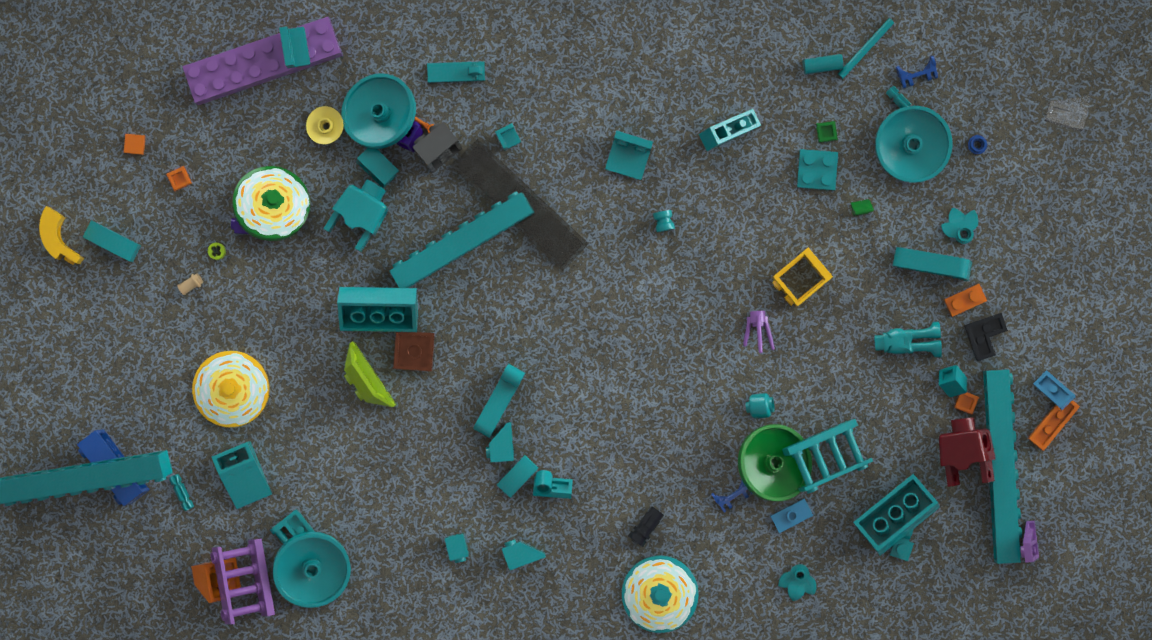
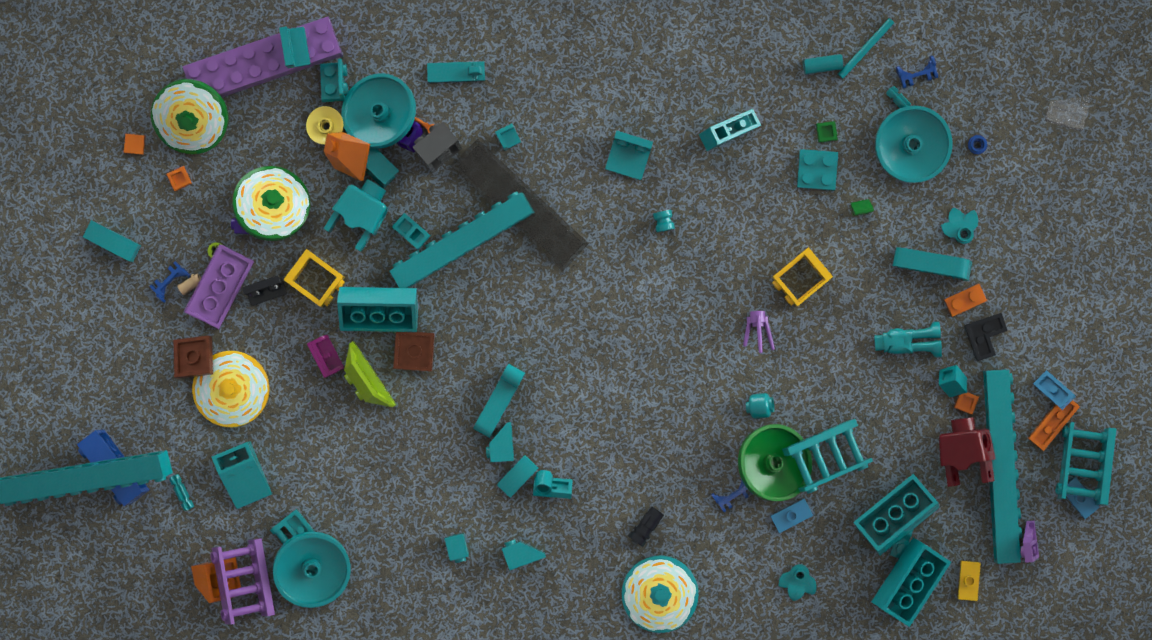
(51, 238): yellow arch -> none
(178, 272): none -> blue piece
(189, 116): none -> dish
(193, 357): none -> copper plate
(218, 286): none -> medium lavender tile
(265, 290): none -> black bracket
(298, 268): none -> yellow window
(325, 356): none -> magenta hinge
(332, 81): none -> teal bracket
(347, 154): none -> orange slope
(411, 231): none -> teal slope
(911, 582): none -> teal brick
(968, 580): none -> yellow plate
(1083, 505): none -> dark azure plate
(1104, 456): none -> teal fence

